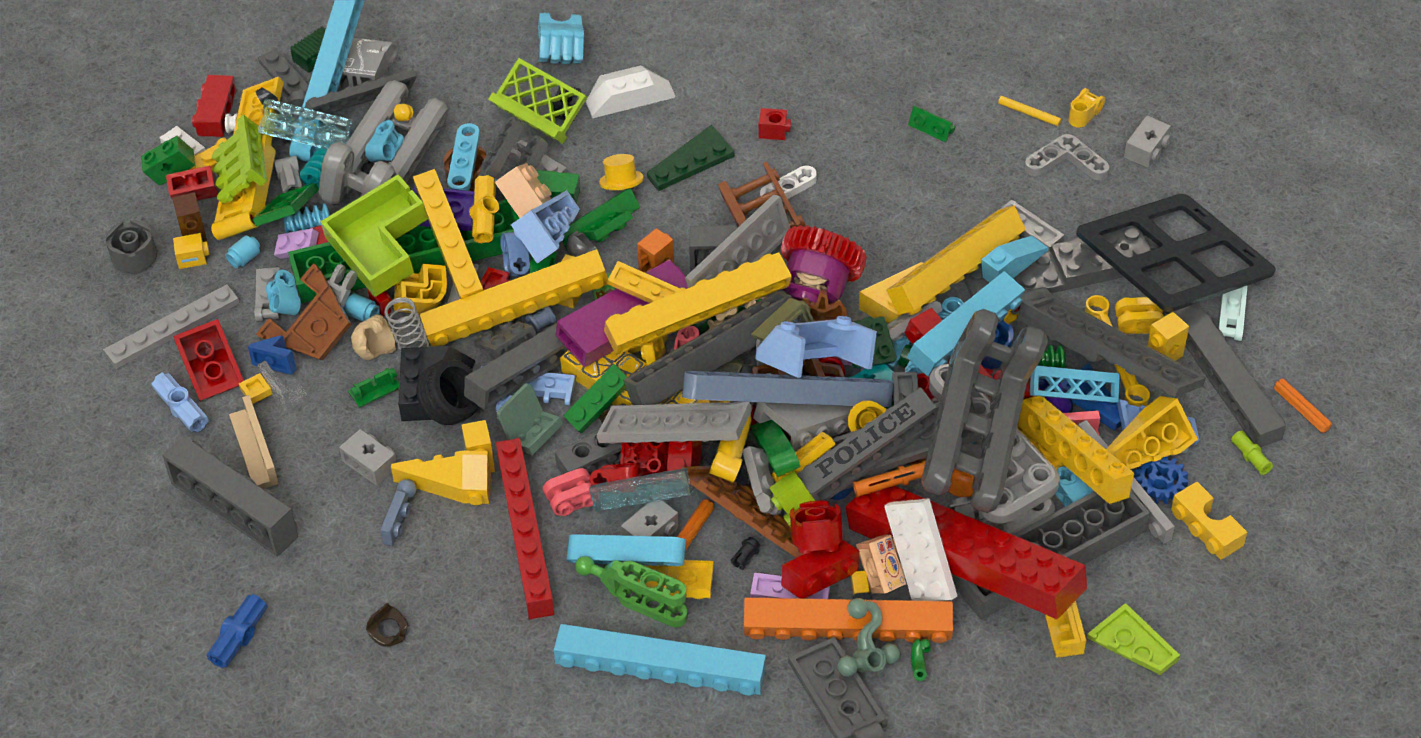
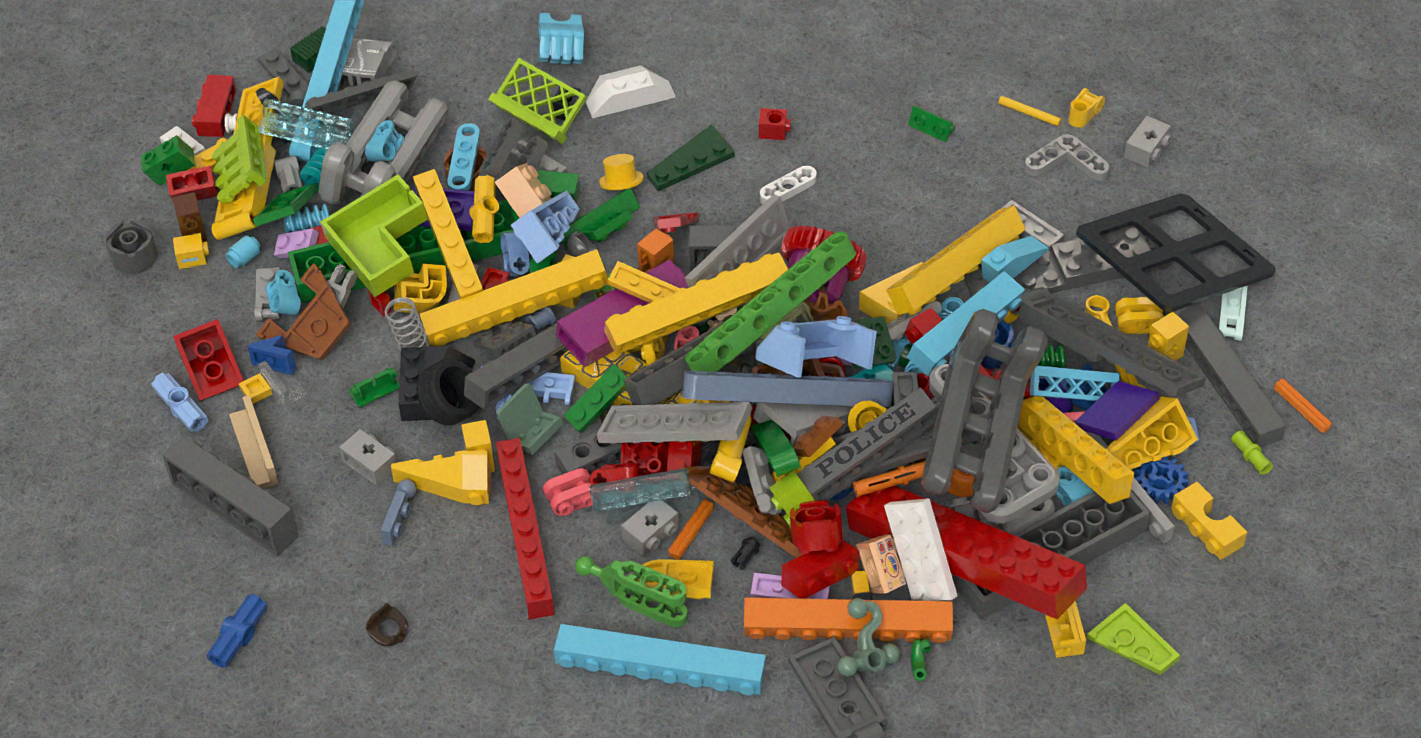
(171, 325): light grey plate -> none
(360, 307): medium azure brick -> none
(373, 338): tan hair -> none
(403, 112): yellow hinge -> none
(639, 549): medium azure beam -> none
(670, 222): none -> red wing
(740, 210): dark orange fence -> none
(772, 304): none -> bright green beam
(811, 441): none -> dark orange plate
(1117, 410): none -> dark purple tile

